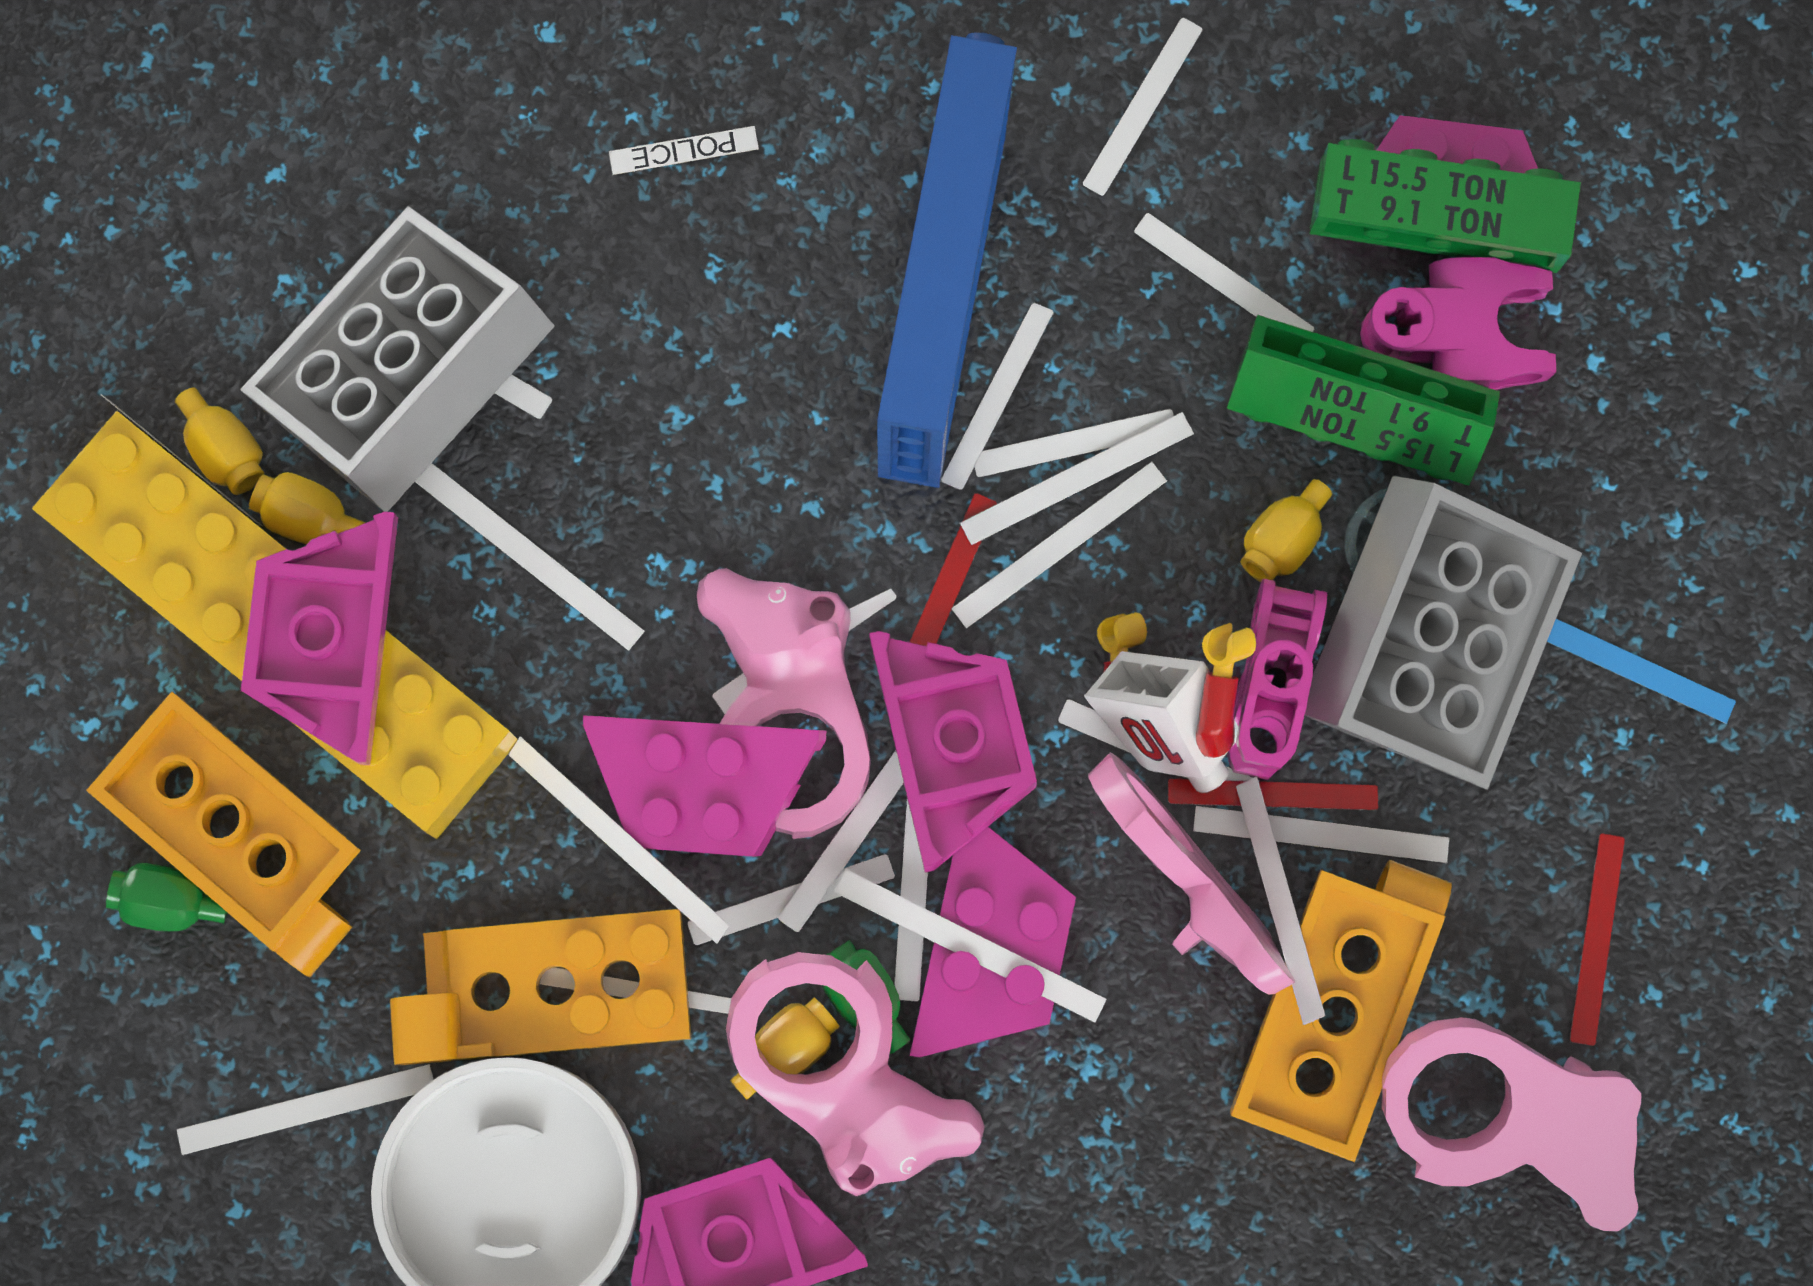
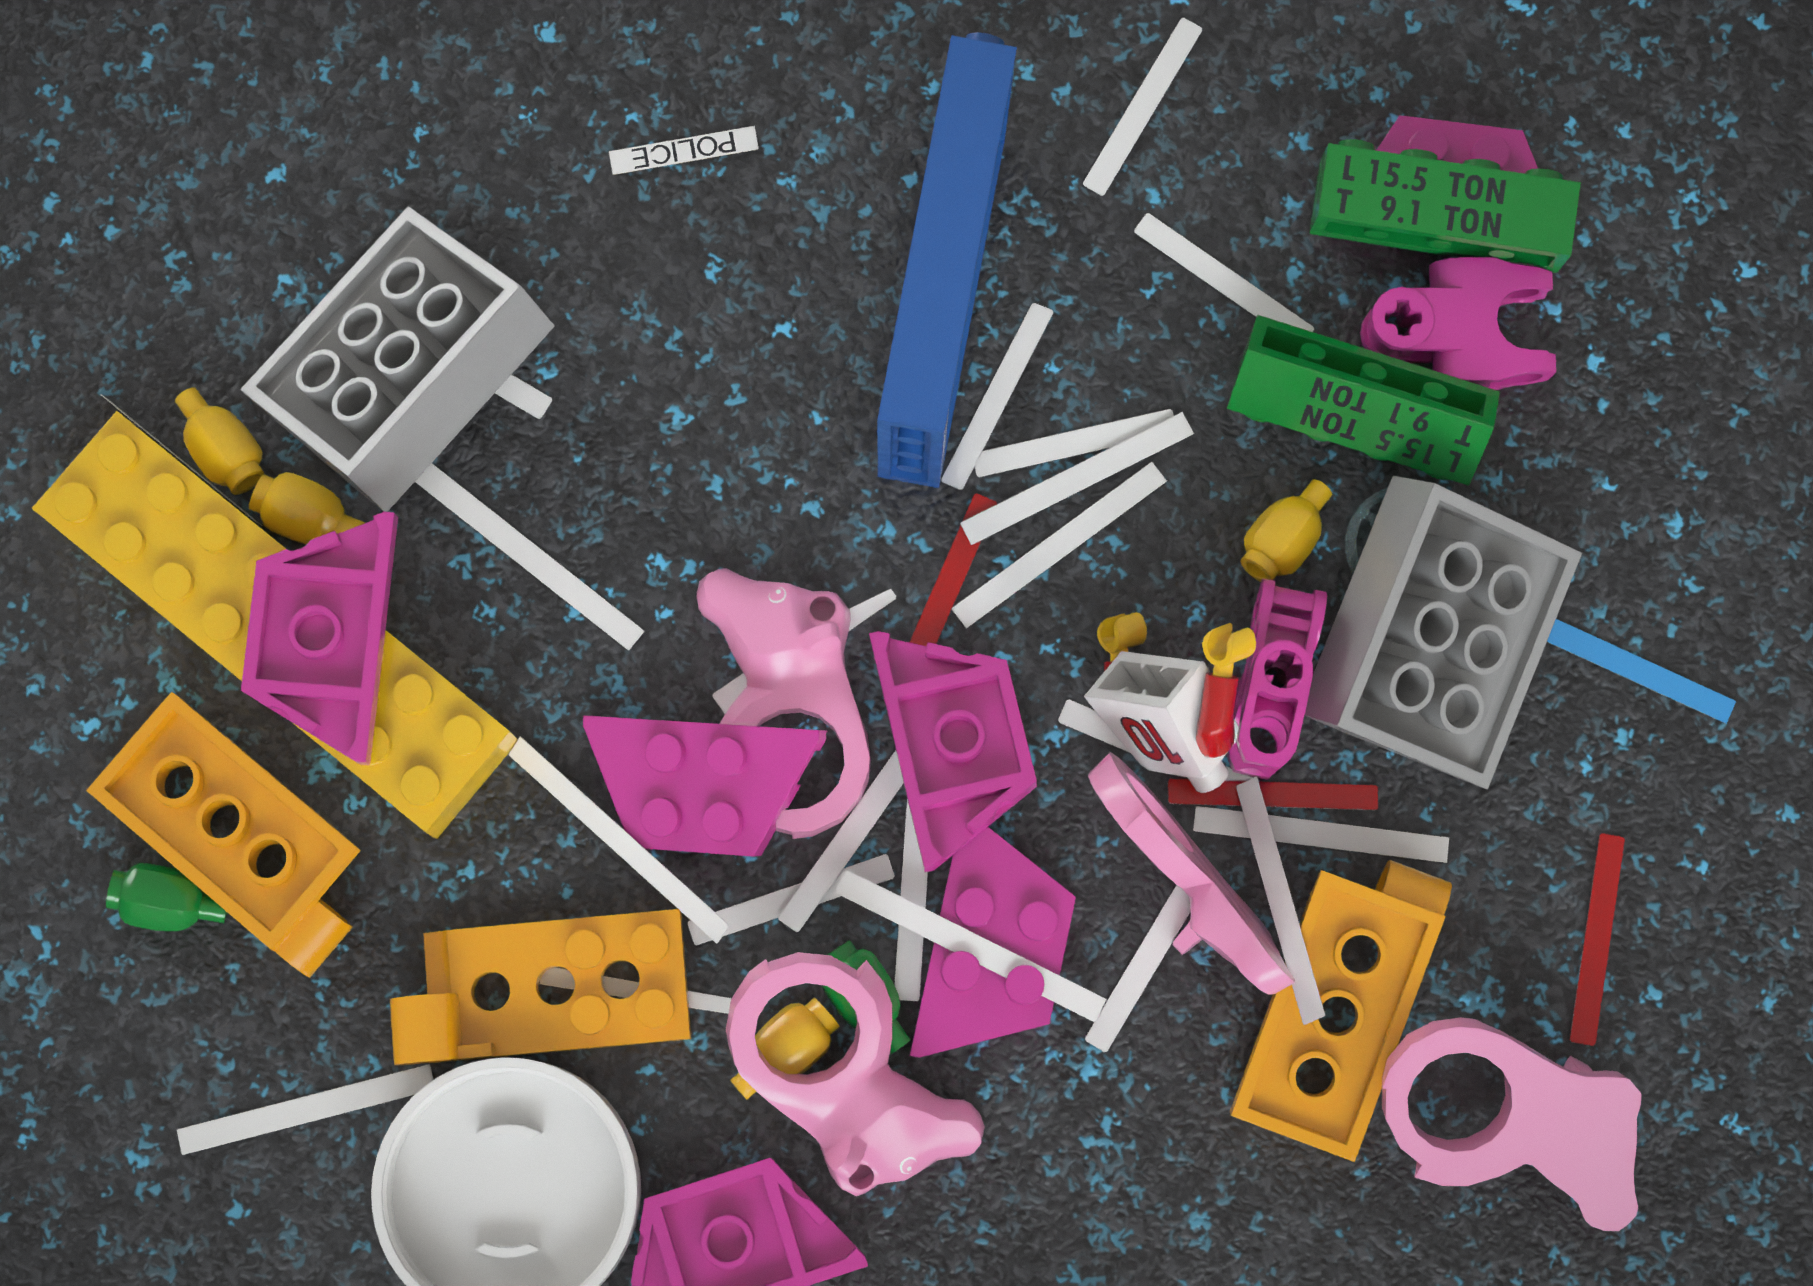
(1140, 970): none -> white sticker

